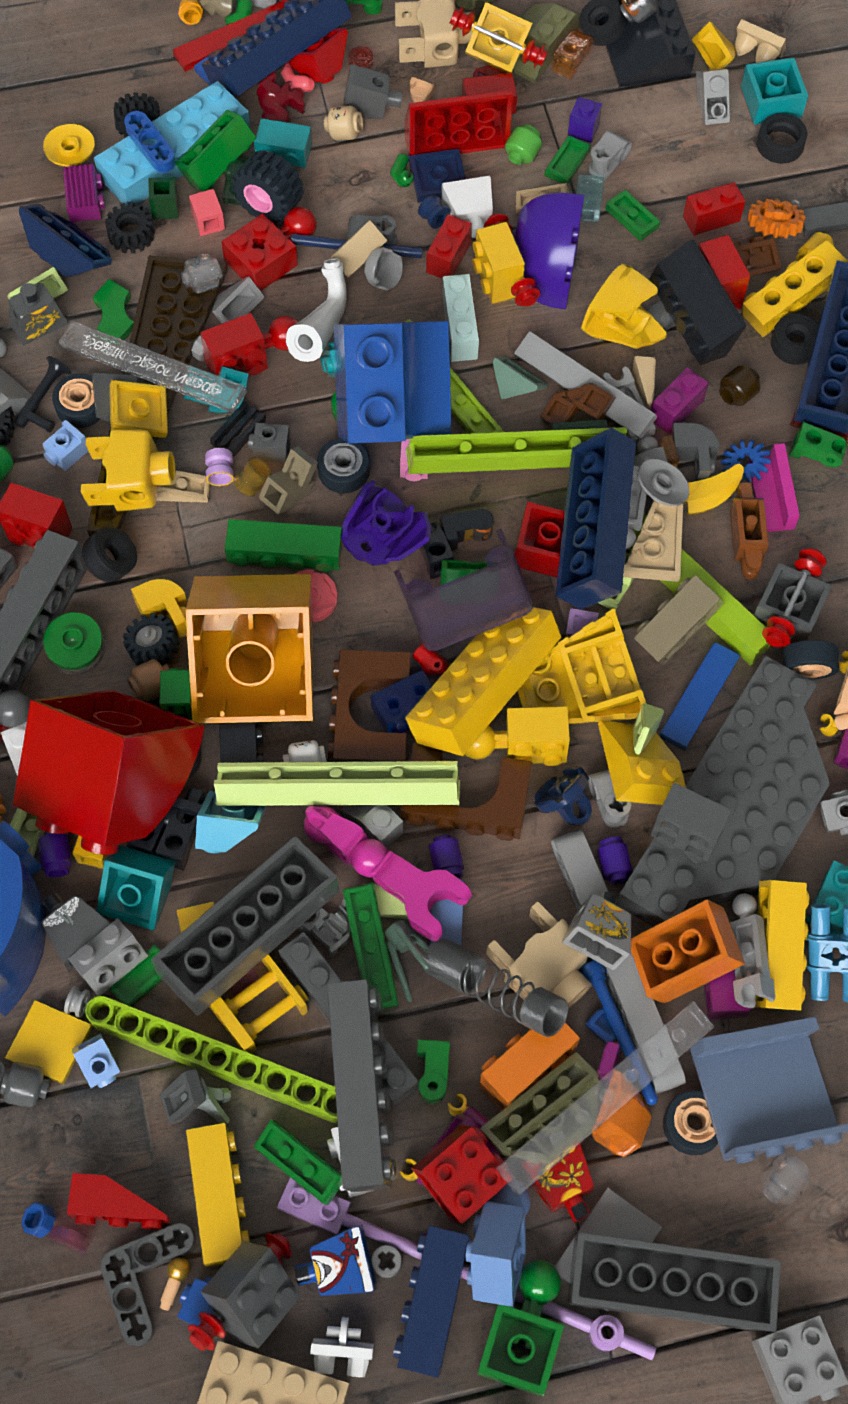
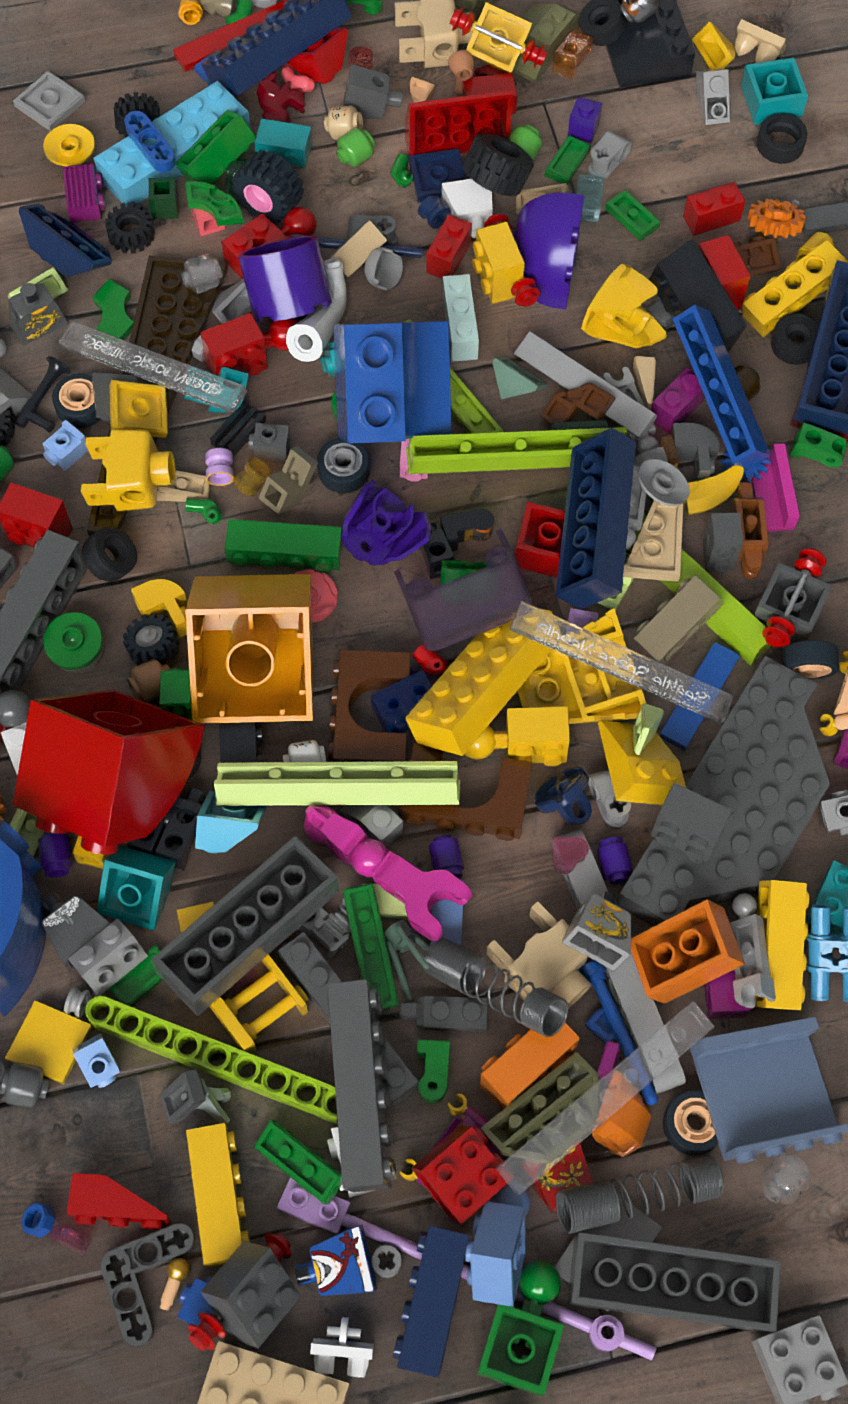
(49, 100): none -> light grey tile
(206, 507): none -> green arm
(215, 202): none -> green tile
(285, 278): none -> dark purple brick
(355, 147): none -> bright green head
(447, 1013): none -> dark grey hinge
(461, 65): none -> nougat bar
(497, 164): none -> black tyre
(568, 852): none -> clear pink tile
(599, 1202): none -> dark grey piece
(621, 662): none -> clear tile
(721, 387): none -> blue brick
(722, 542): none -> dark grey brick

